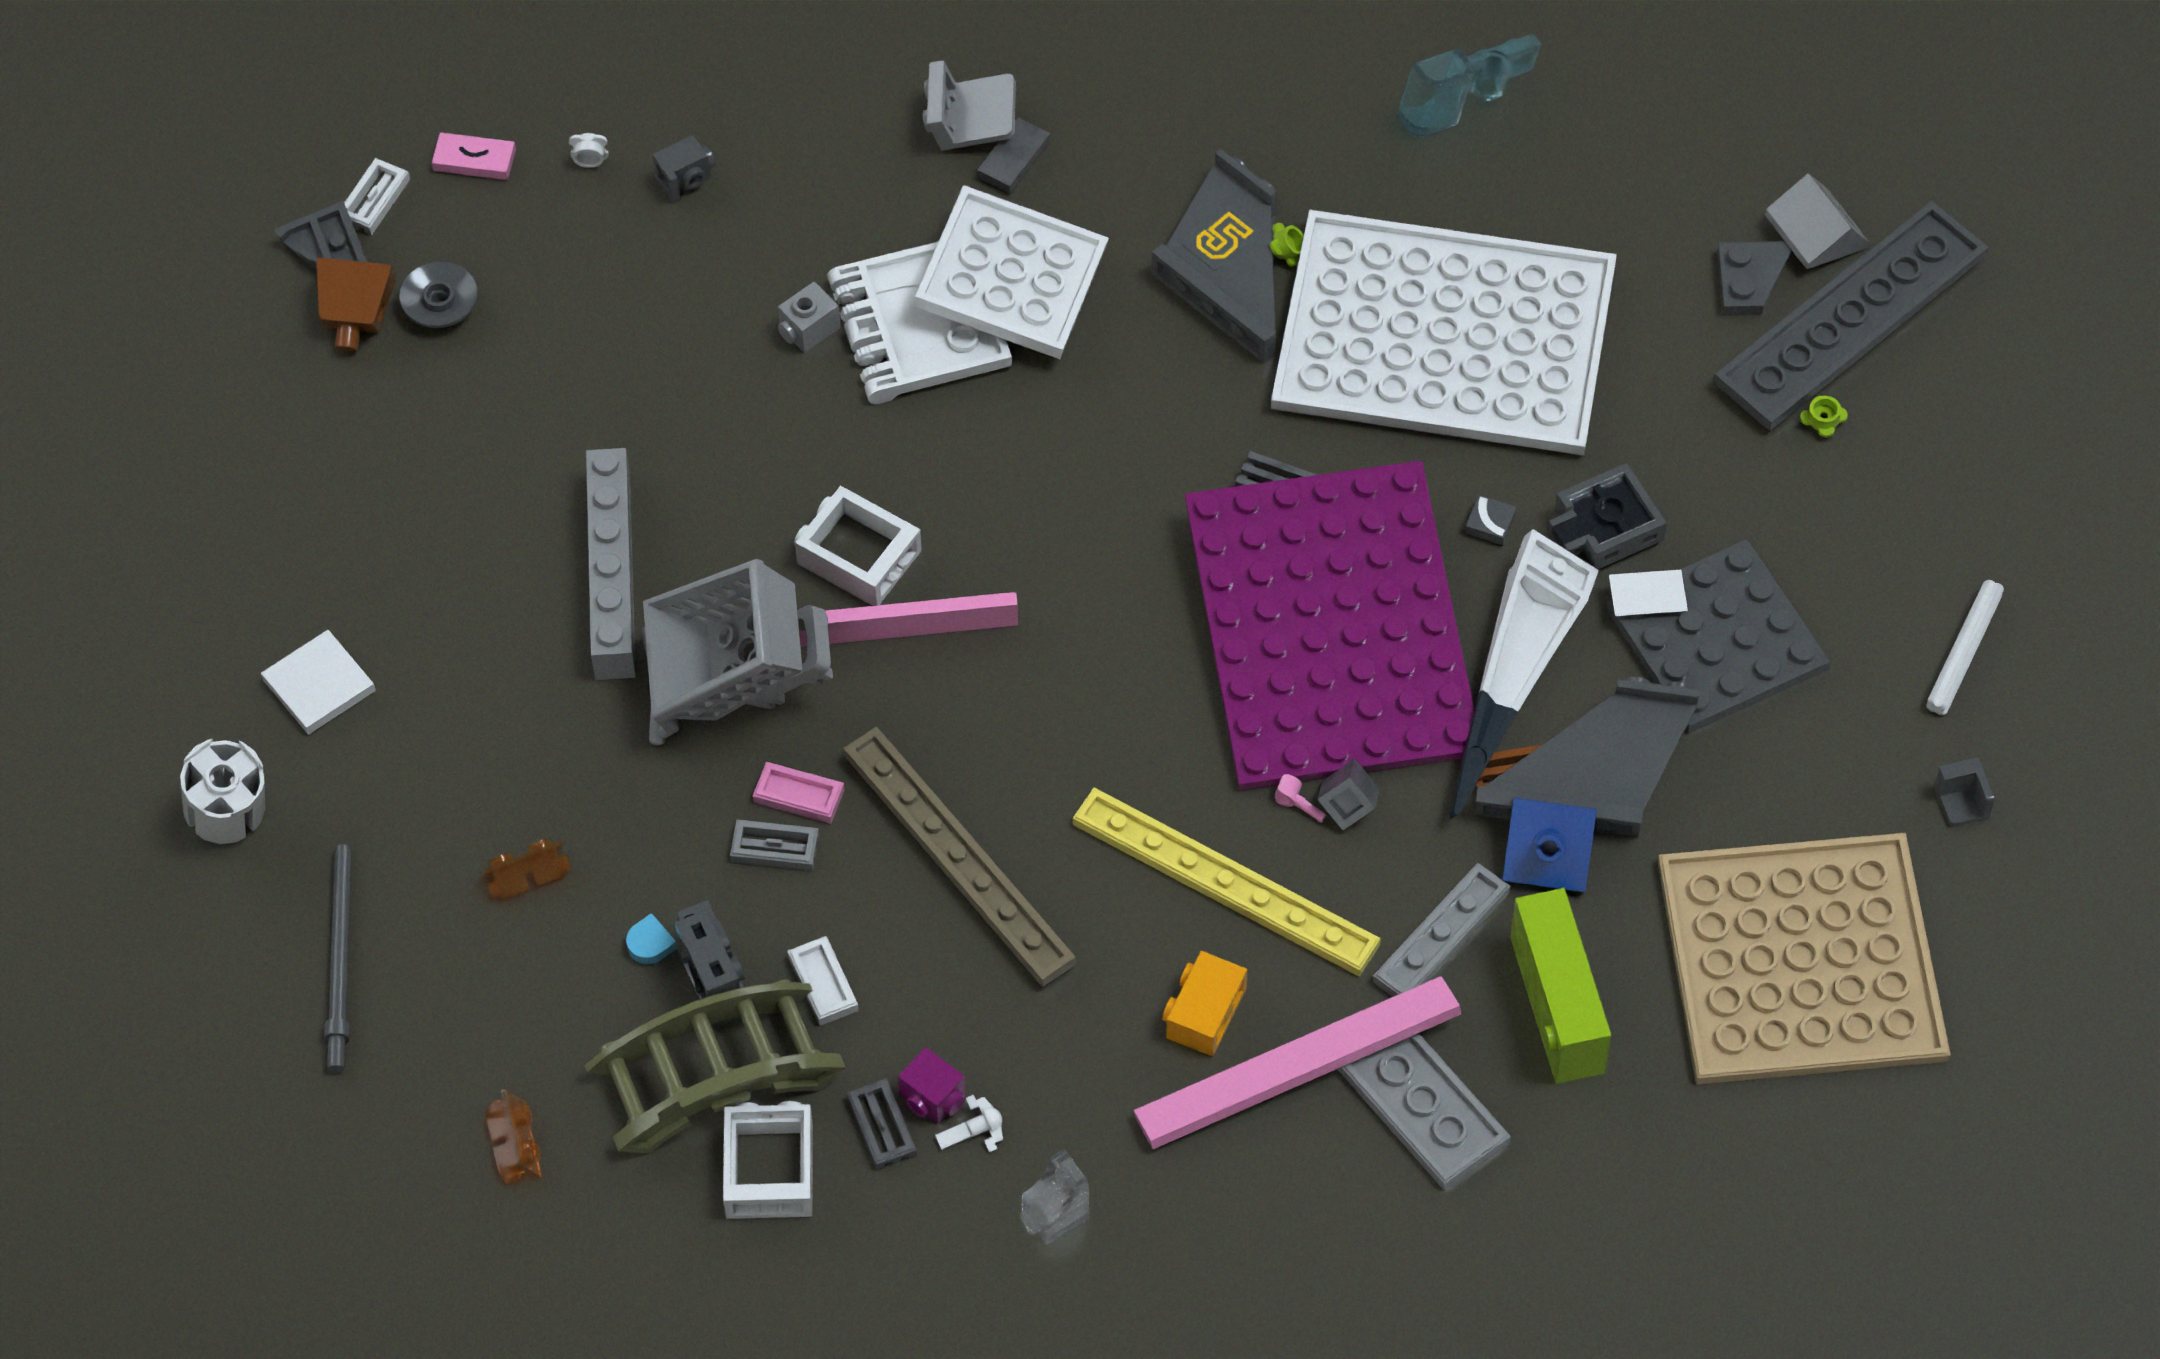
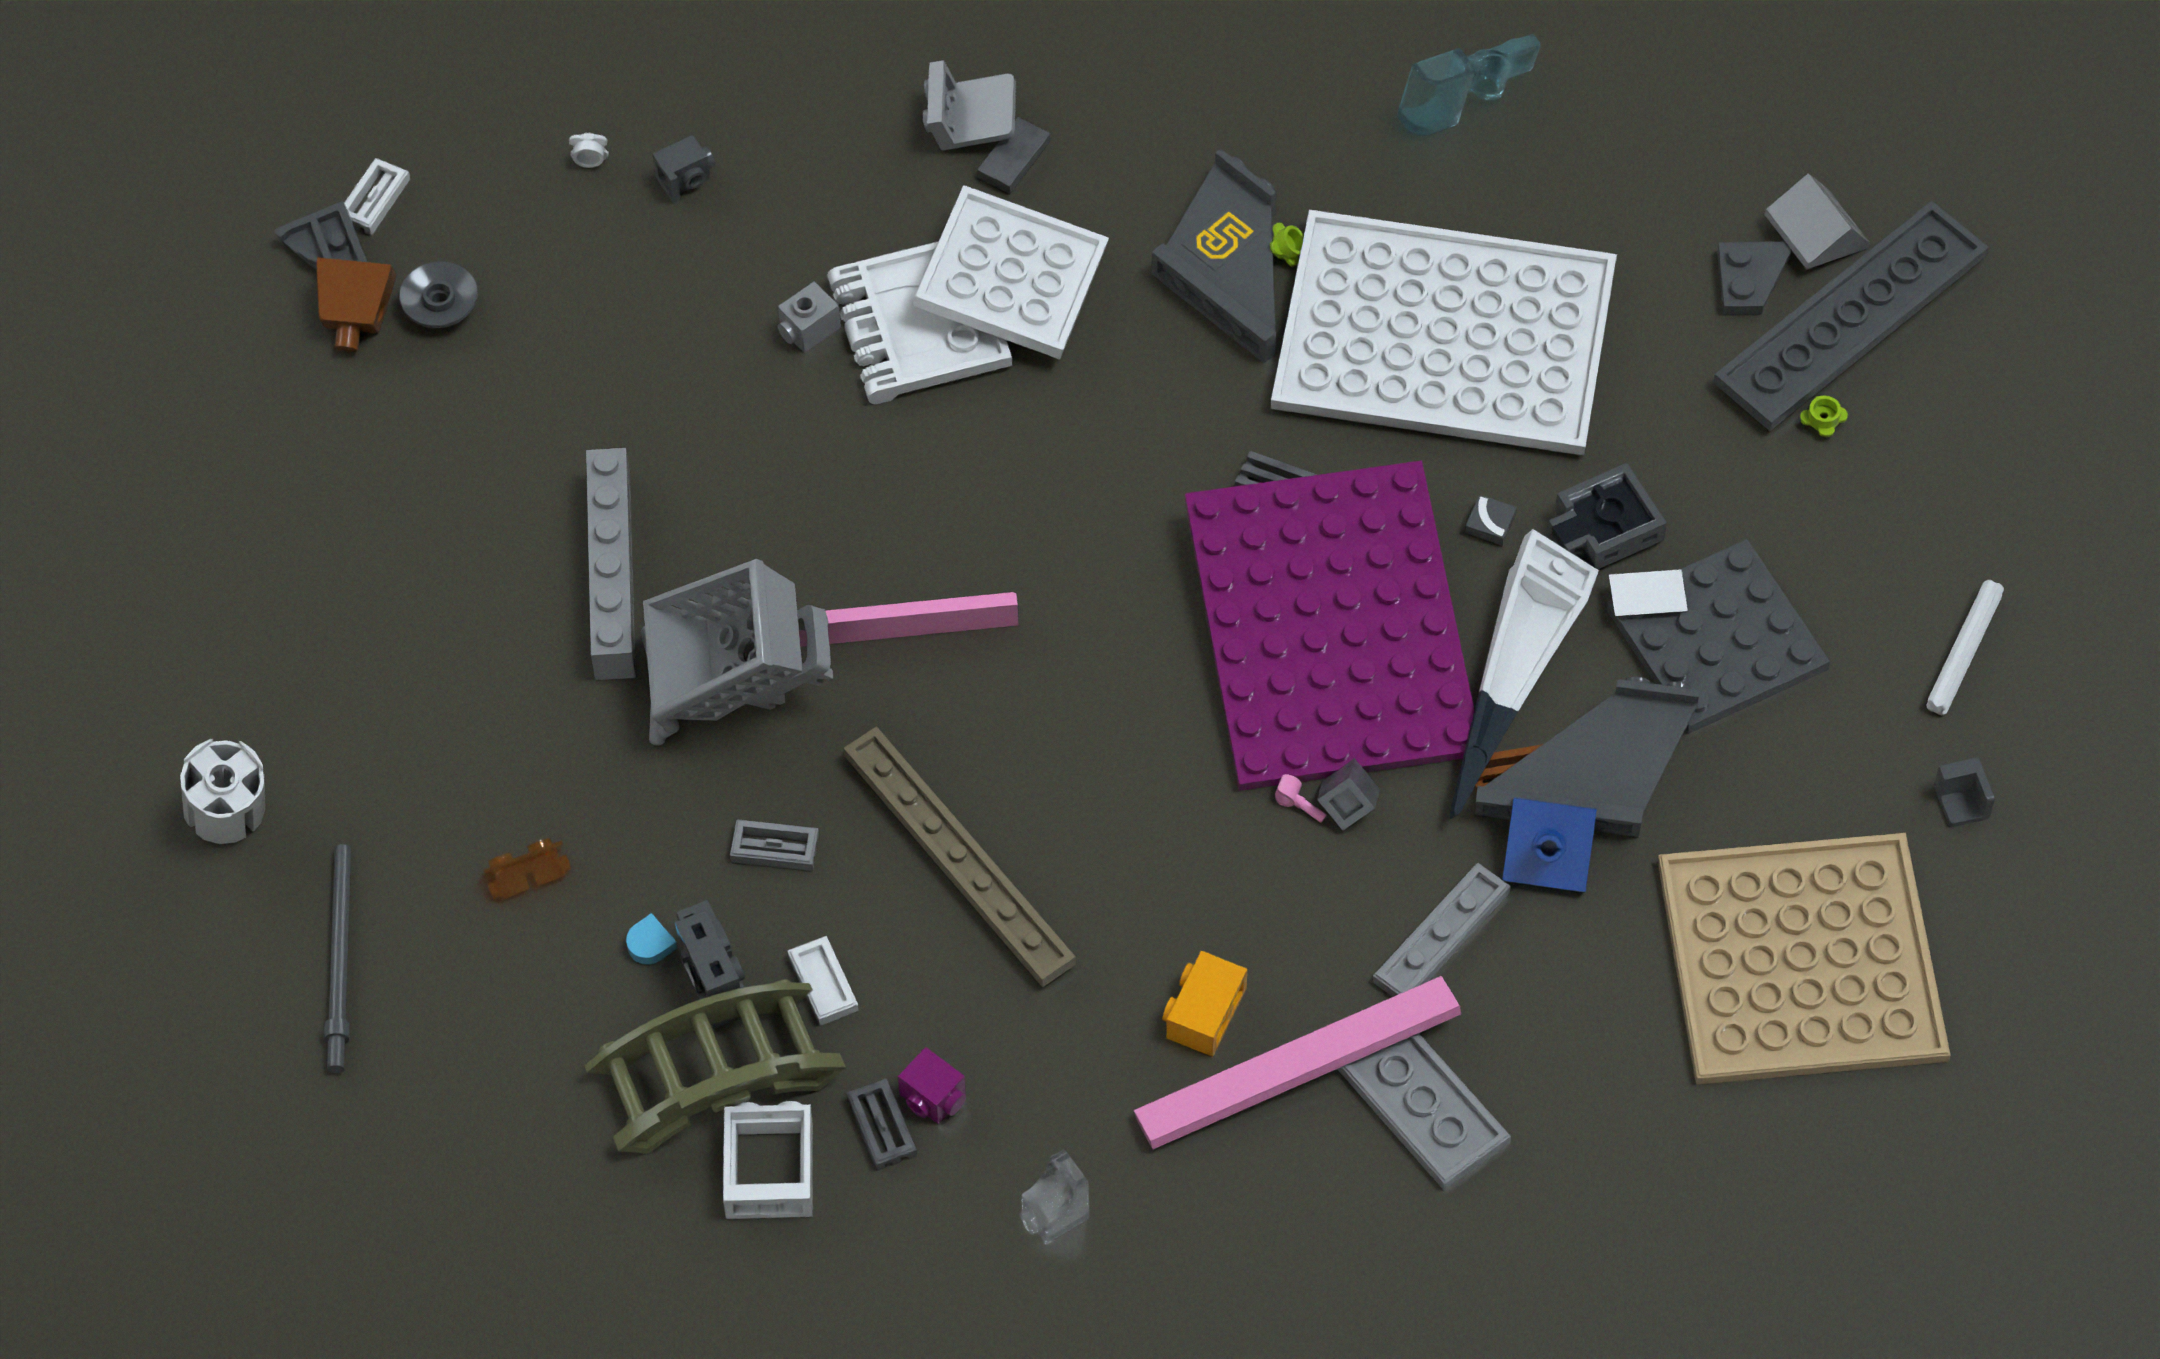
(318, 682): white tile -> none
(473, 156): bright pink tile -> none
(511, 1121): clear orange hinge -> none
(798, 792): bright pink tile -> none
(889, 567): white window -> none
(988, 1120): white piece -> none
(1227, 882): light yellow tile -> none
(1560, 986): lime brick -> none

